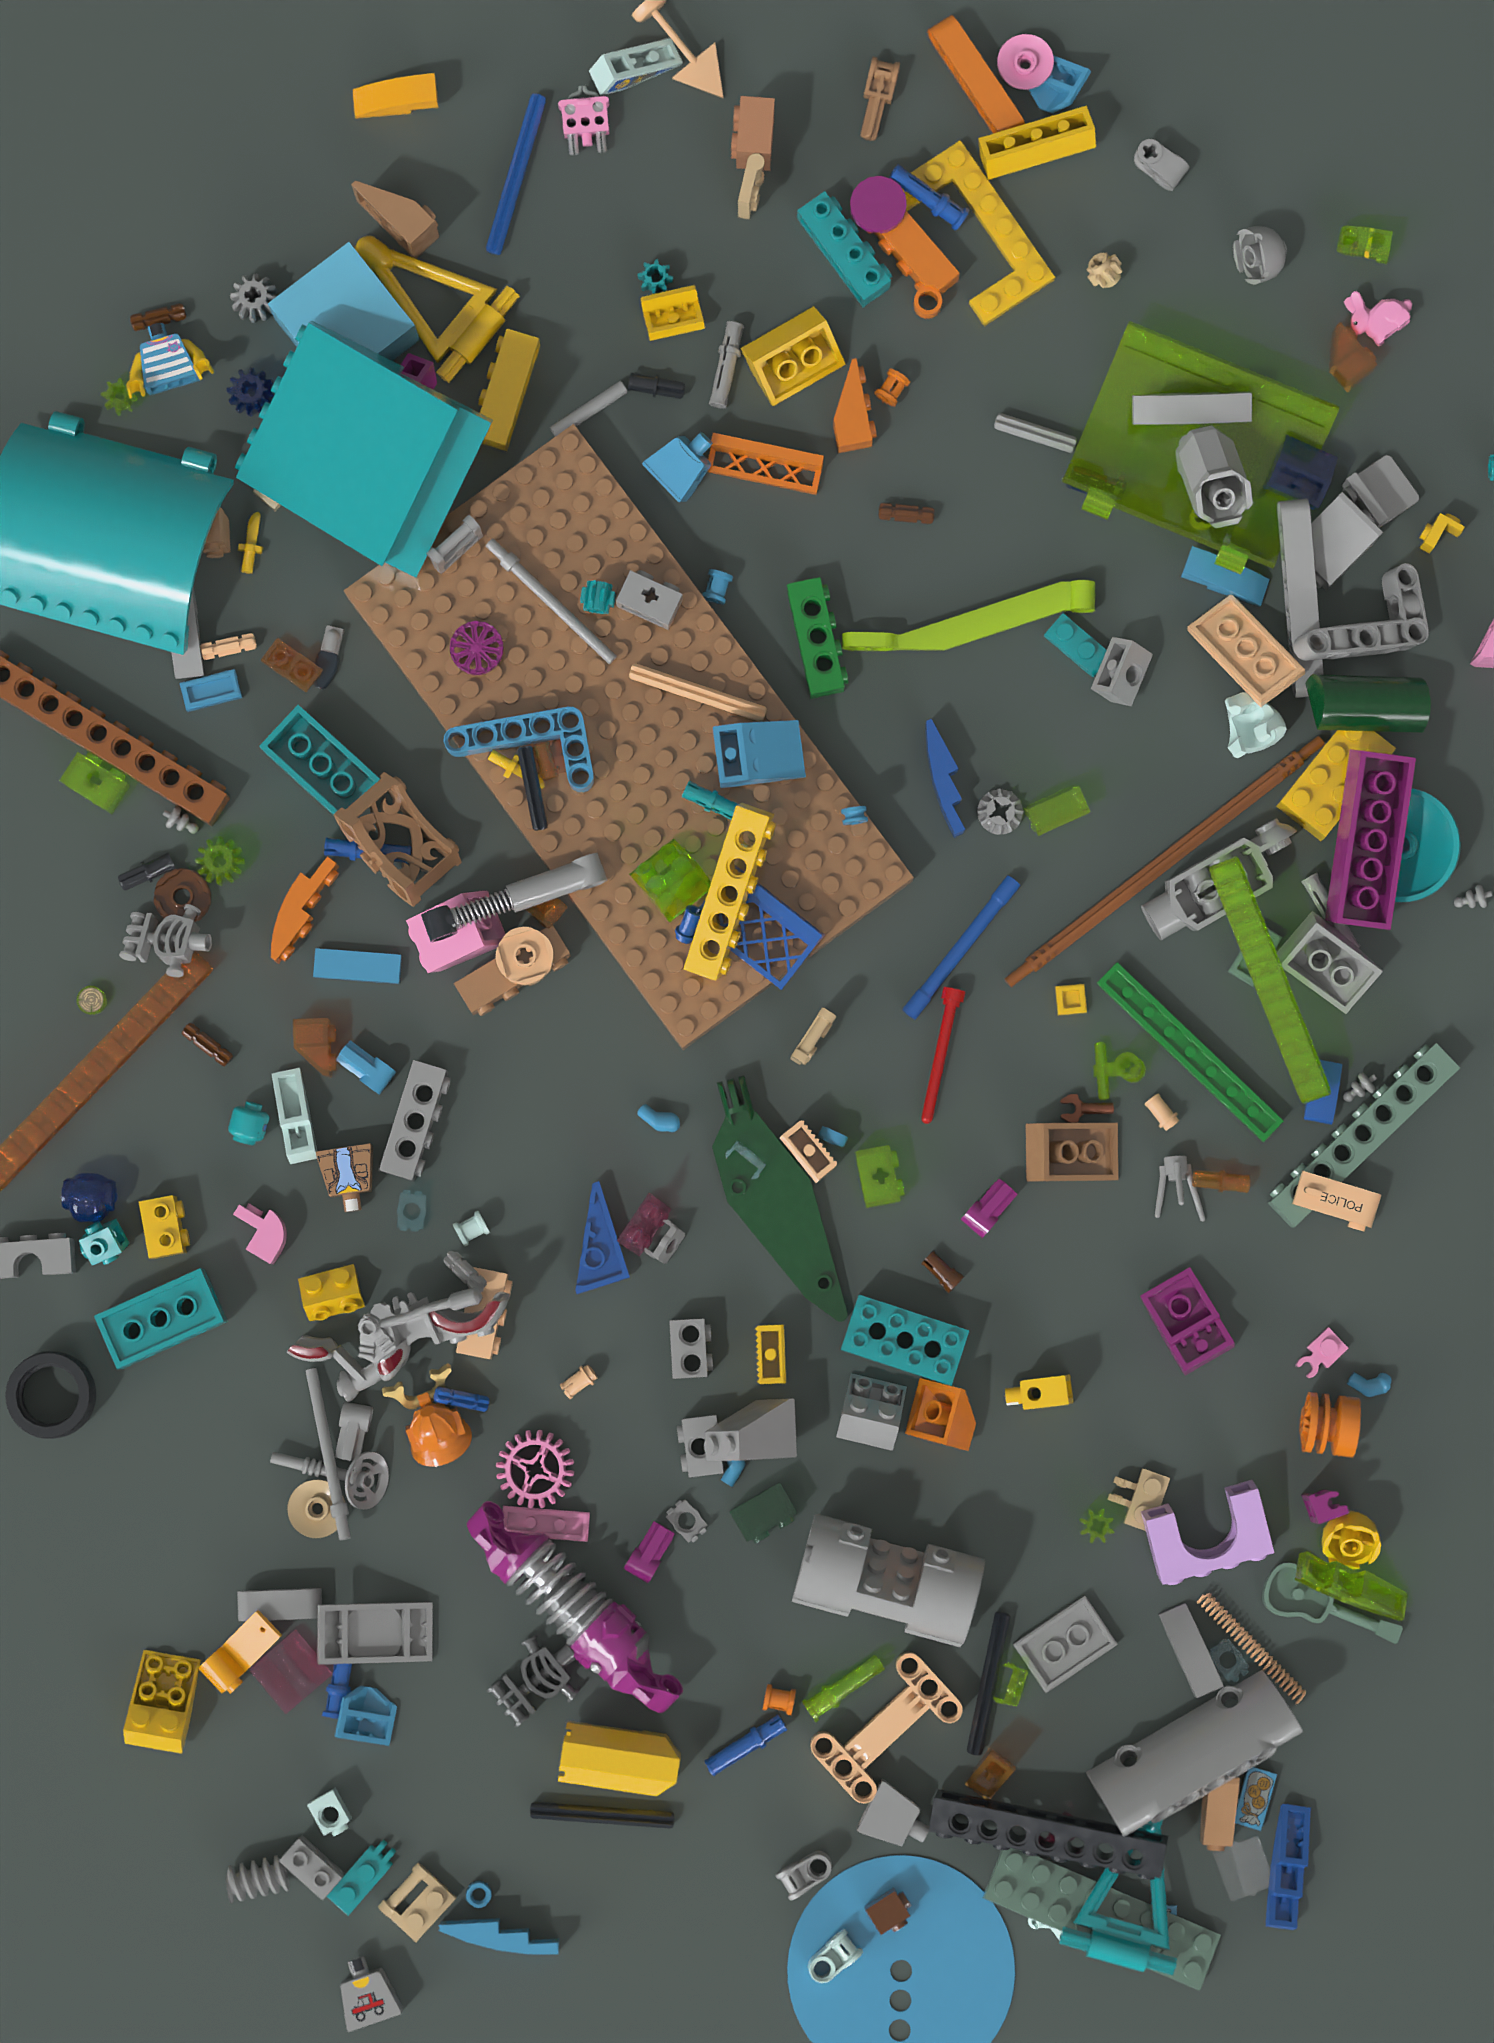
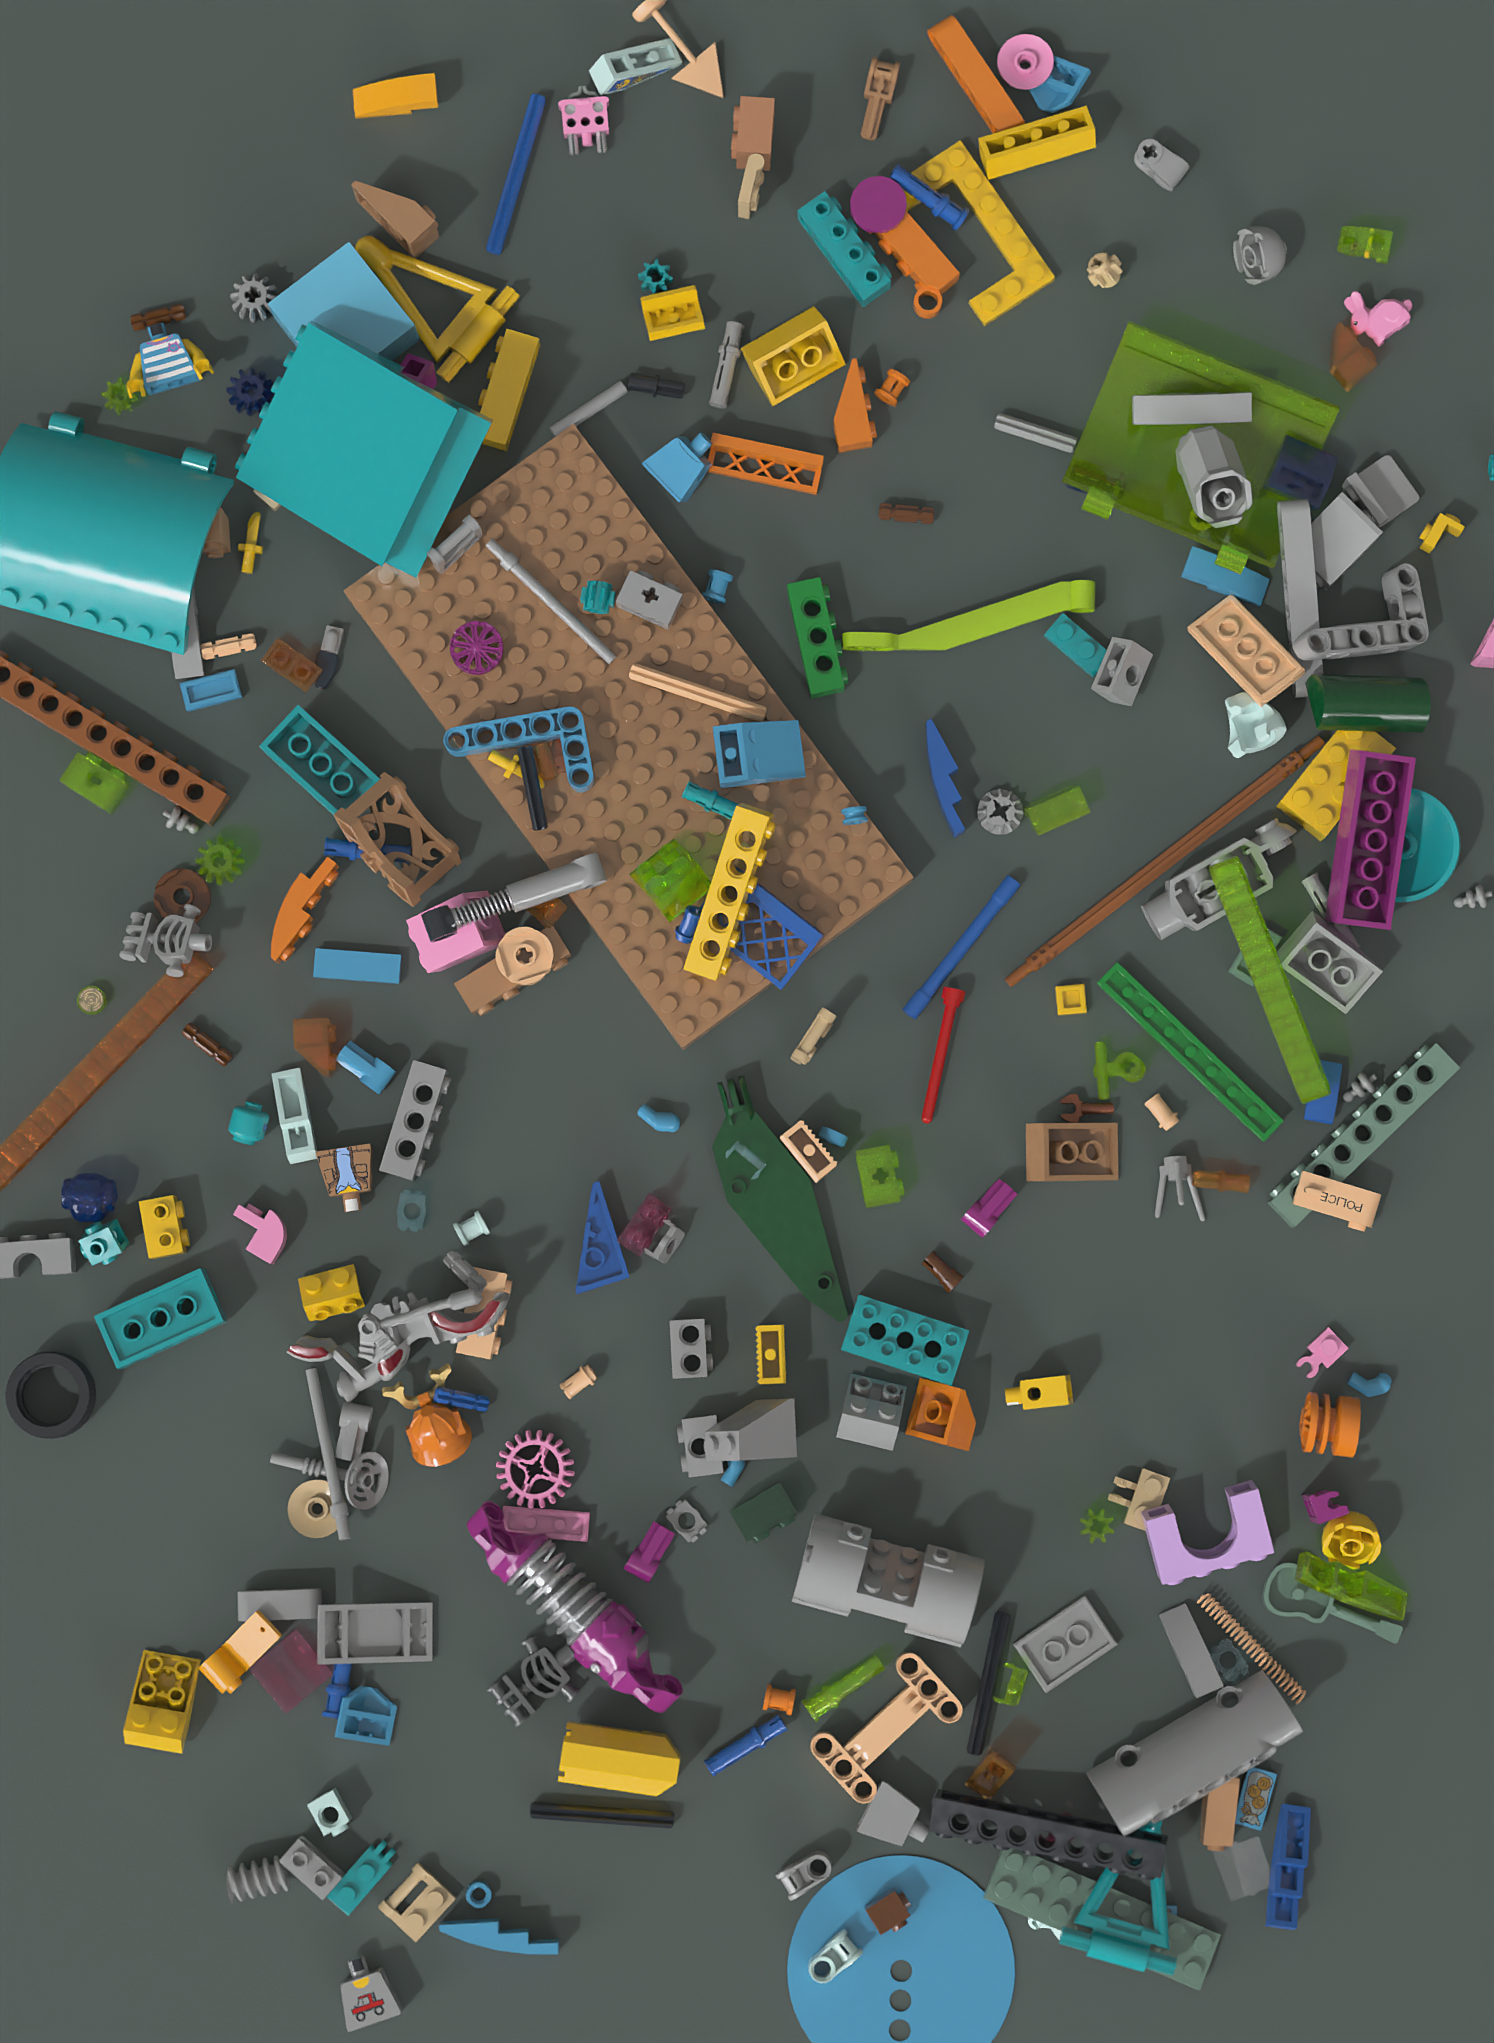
(146, 872): black axle -> none
(1187, 1321): magenta slope -> none

